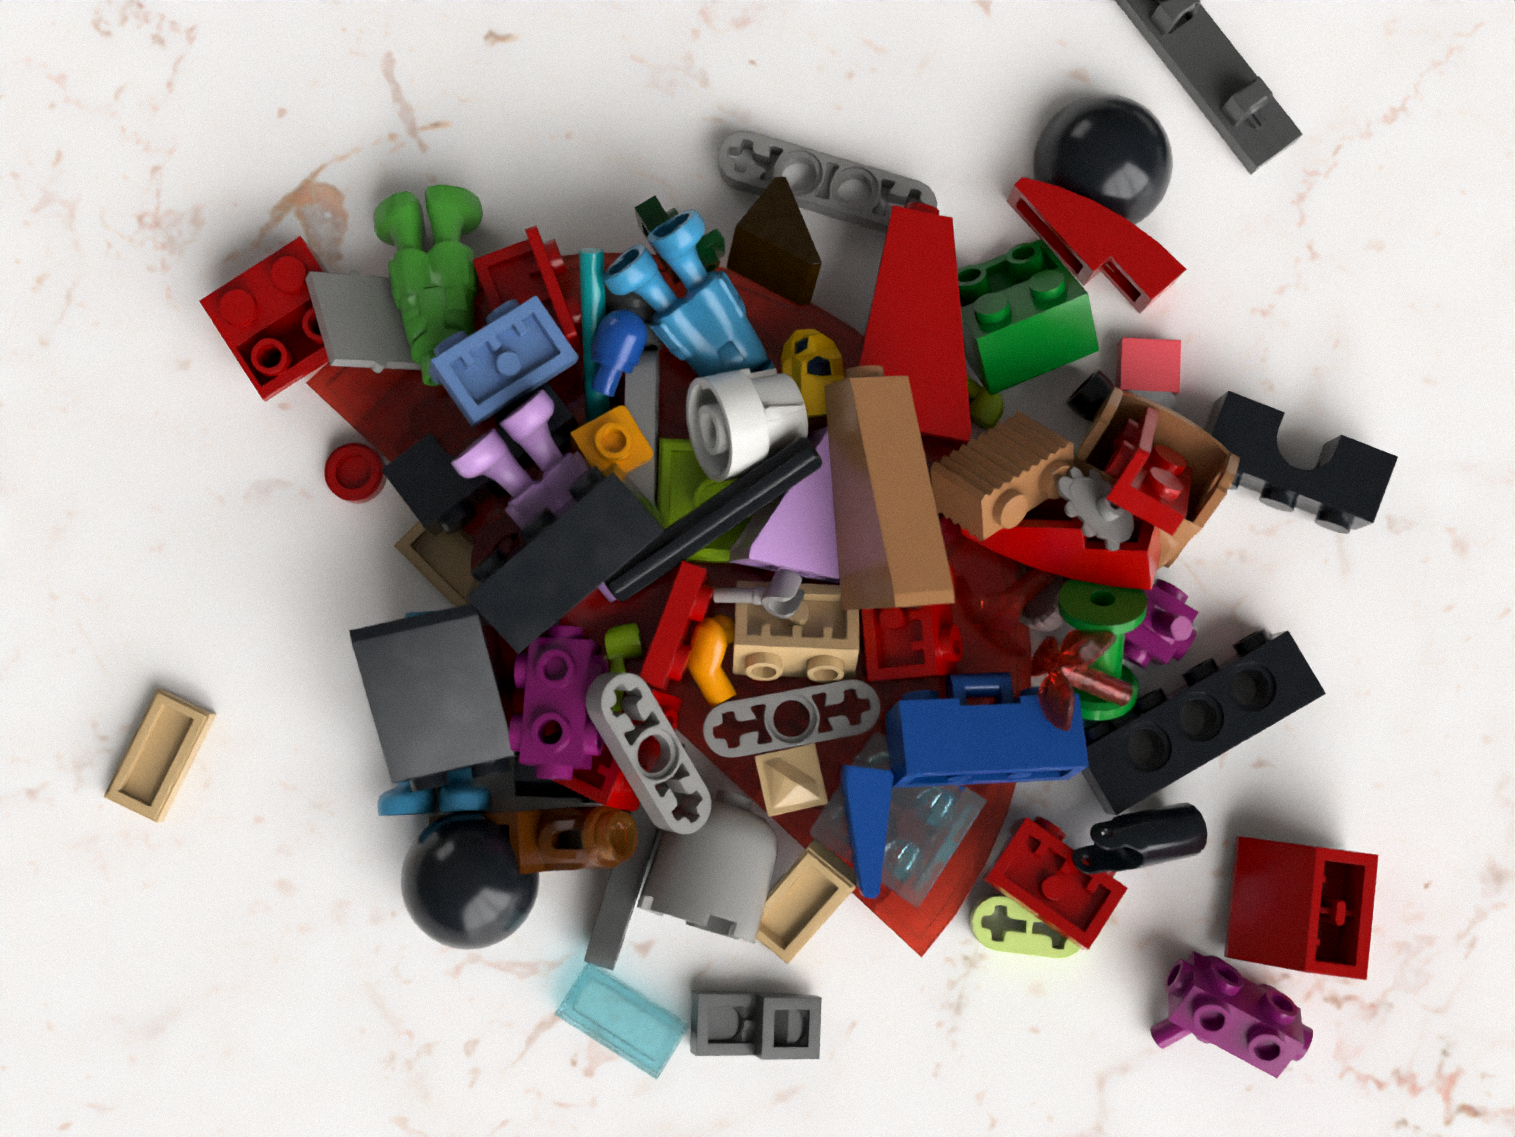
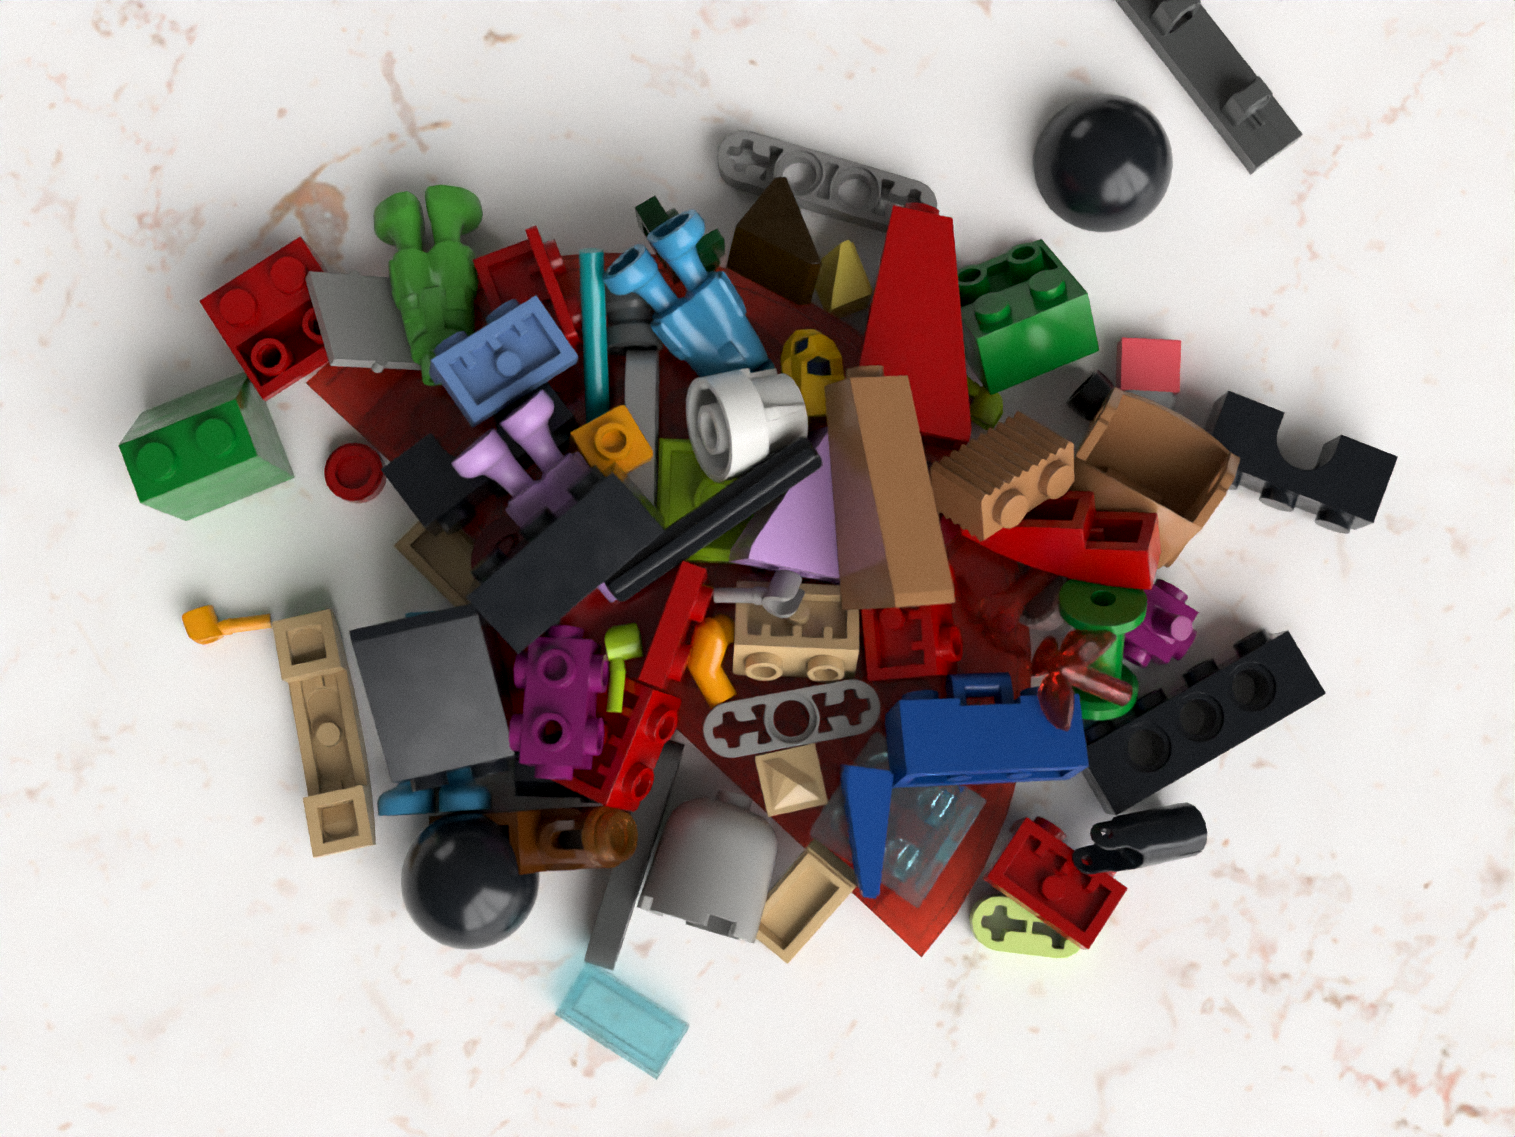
(159, 755): tan tile -> none
(205, 450): none -> green slope
(205, 627): none -> light orange hand
(328, 733): none -> tan slope
(617, 348): blue cylinder -> none
(624, 740): light grey beam -> none
(755, 1024): dark grey slope -> none
(843, 282): none -> light yellow slope
(1088, 502): light grey piece -> none
(1095, 241): red slope -> none
(1147, 478): red bracket -> none
(1233, 1014): magenta brick -> none
(1301, 907): red slope -> none

